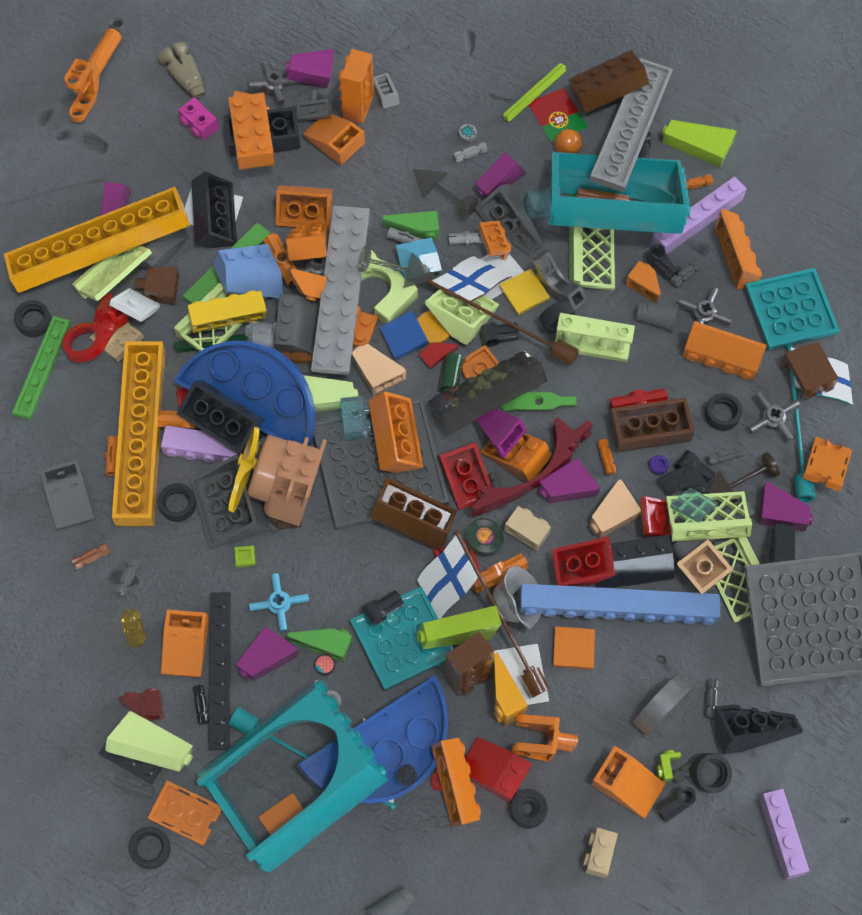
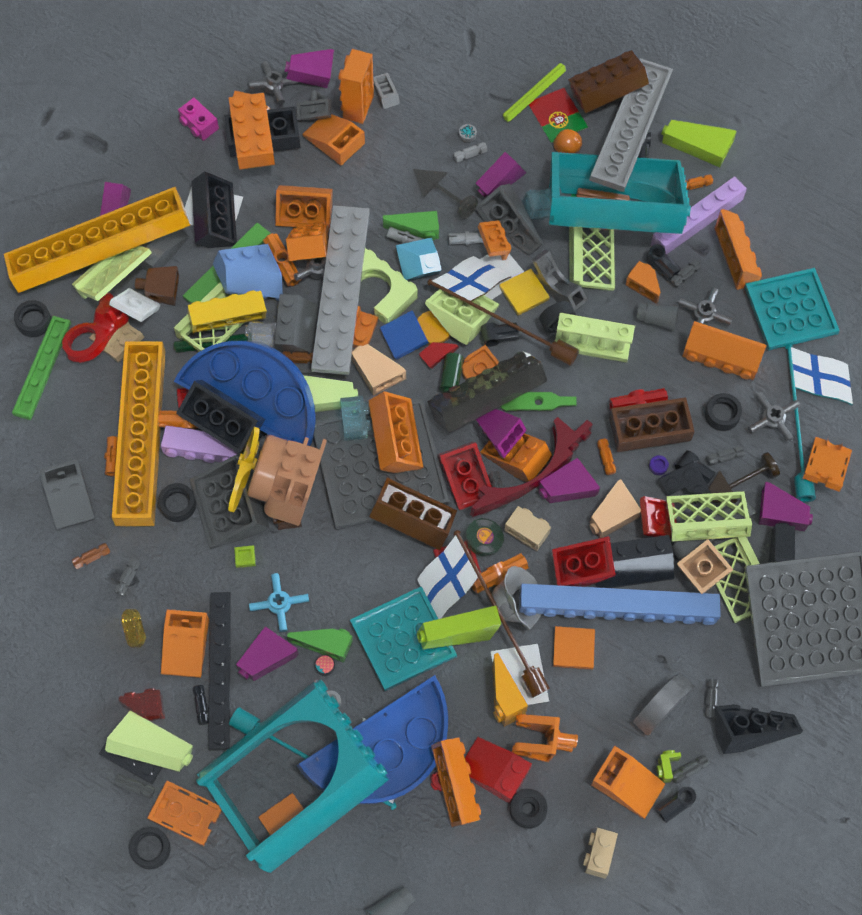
(90, 70): orange piece -> none
(186, 71): dark tan piece -> none
(308, 283): orange slope -> none
(378, 610): black piece -> none
(407, 775): clear smoke plate -> none
(416, 272): clear smoke piece -> none
(469, 664): reddish brown brick -> none
(694, 505): clear light blue piece -> none
(725, 772): black tyre -> none
(783, 834): lavender brick -> none
(811, 369): reddish brown panel -> none

